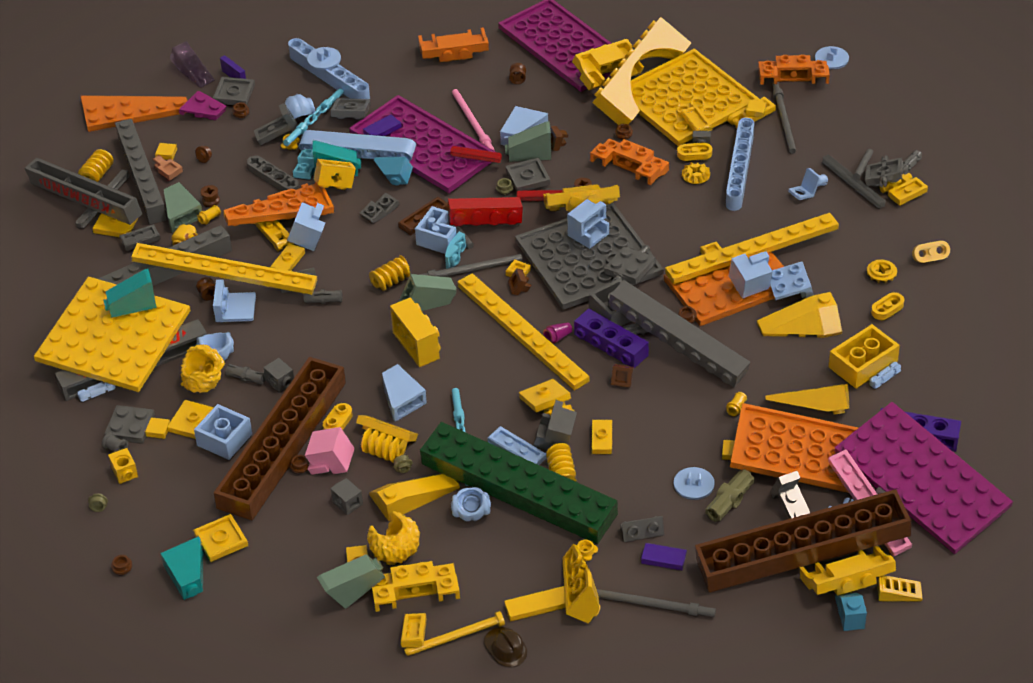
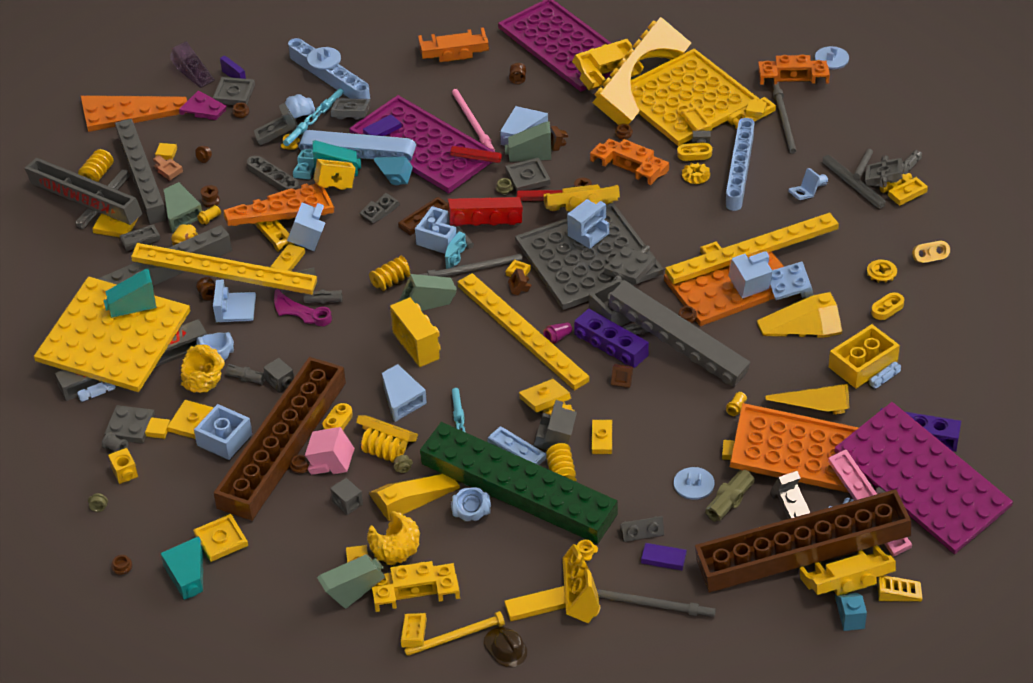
(286, 306): none -> magenta piece

